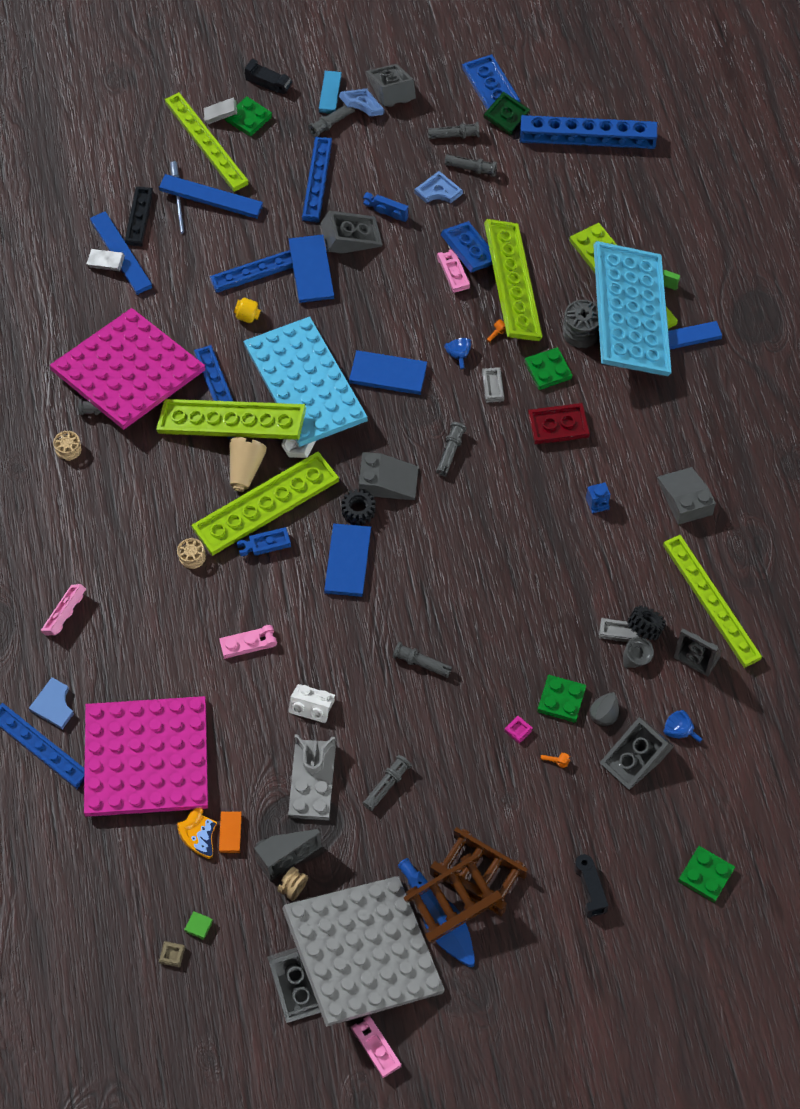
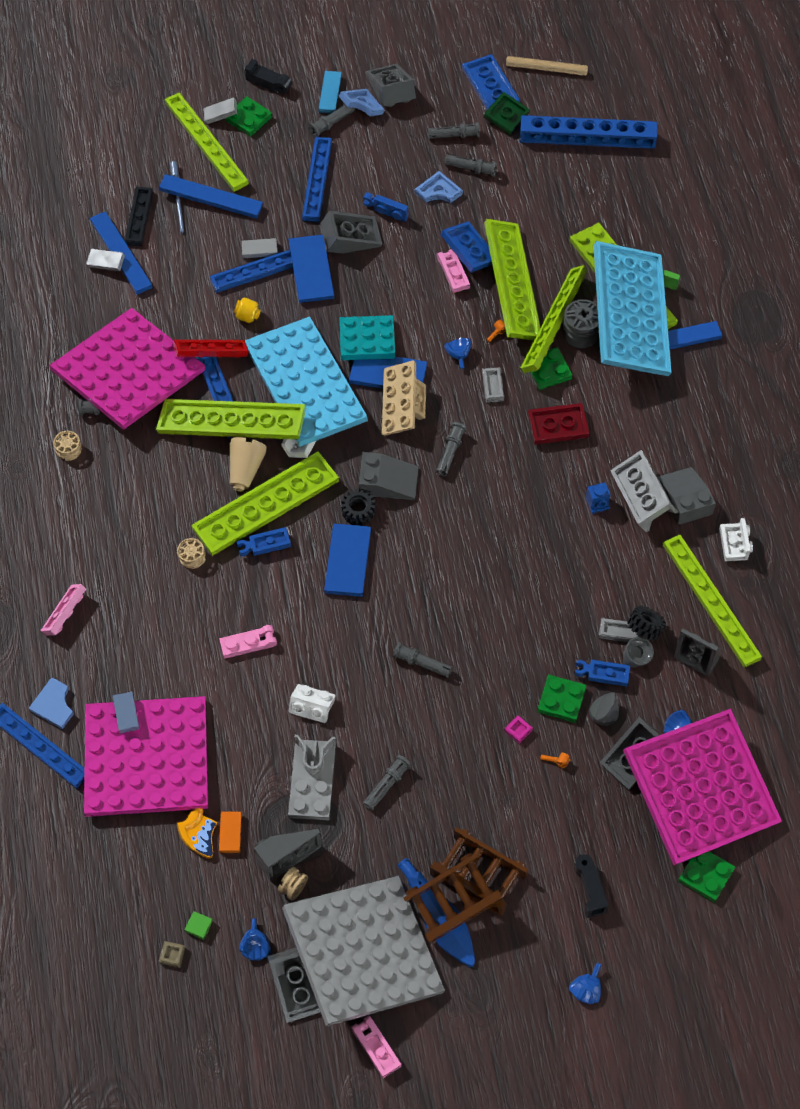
(126, 712): none -> sand blue tile
(210, 348): none -> red plate
(255, 944): none -> blue piece
(259, 248): none -> light grey tile
(367, 337): none -> teal plate
(402, 398): none -> tan bracket
(546, 65): none -> tan axle
(554, 319): none -> lime plate
(587, 987): none -> blue piece
(604, 672): none -> blue plate
(642, 490): none -> light grey plate
(702, 786): none -> dark pink plate
(736, 541): none -> white bracket

